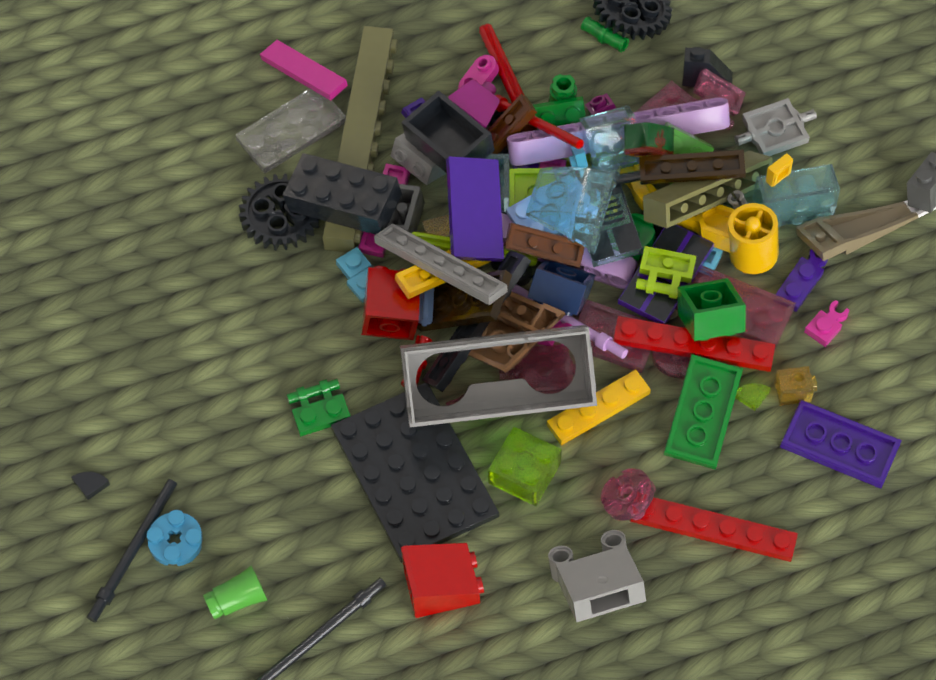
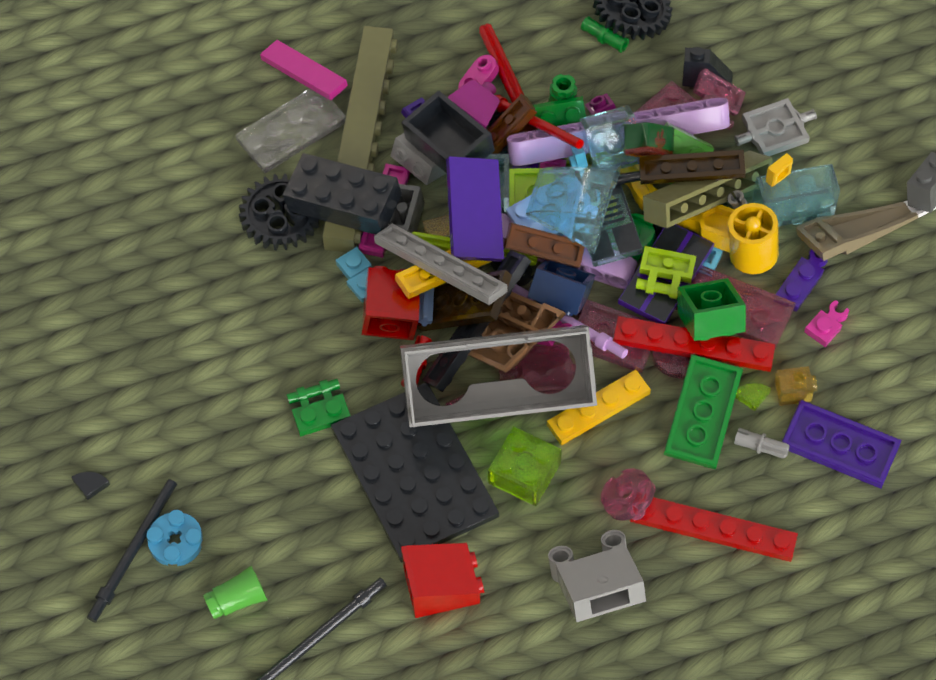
(761, 443): none -> light grey axle

